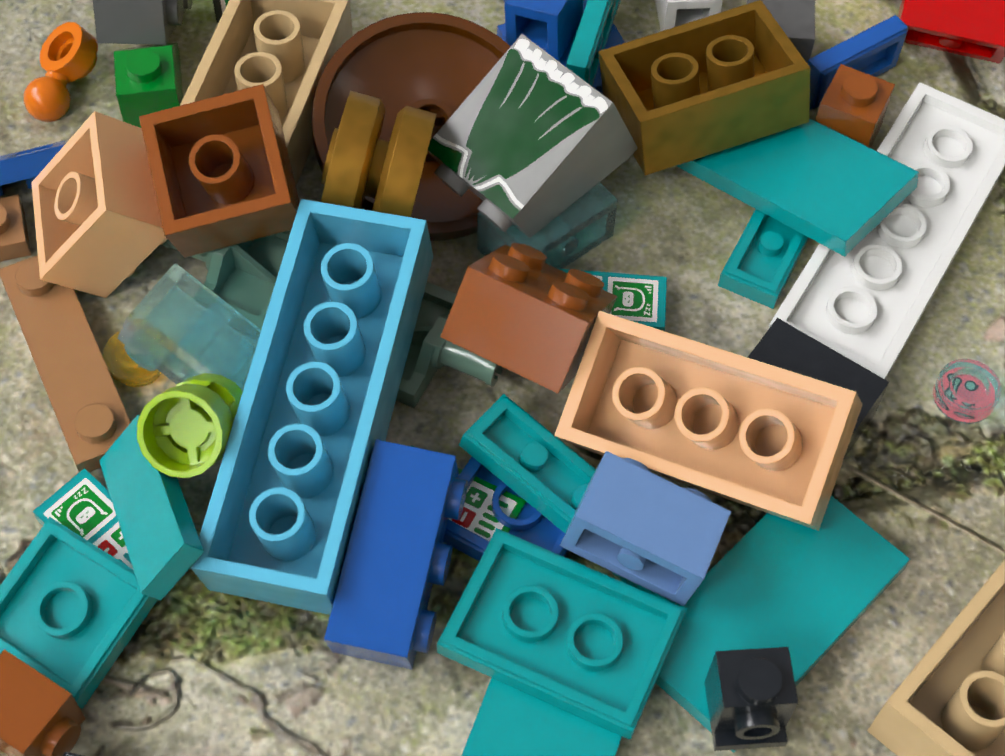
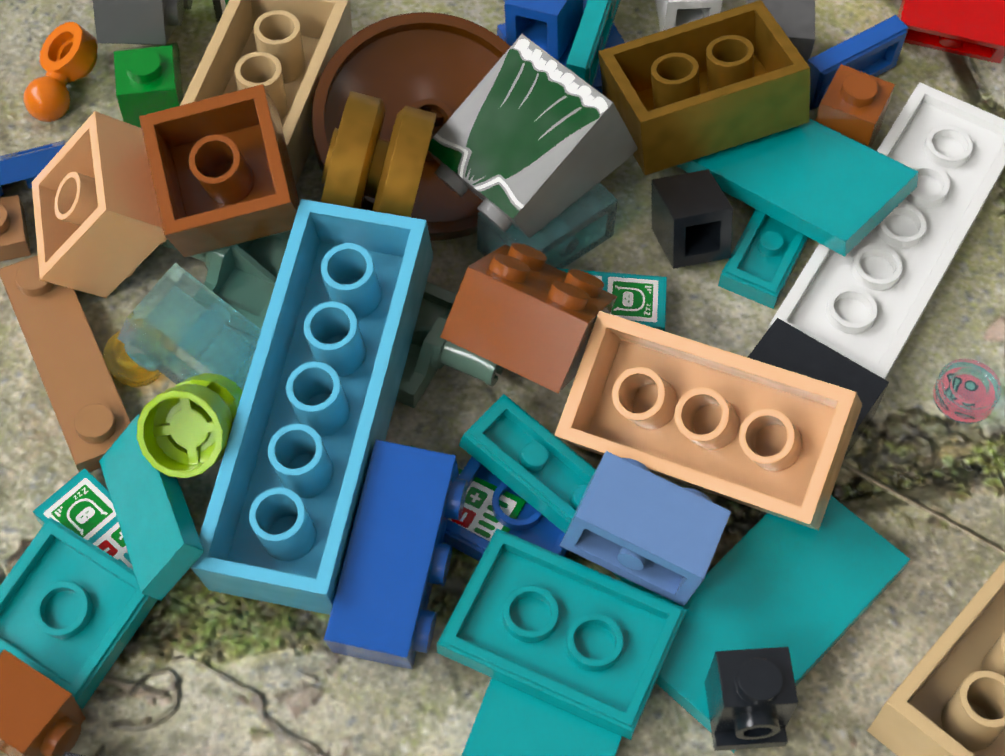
(691, 218): none -> black brick

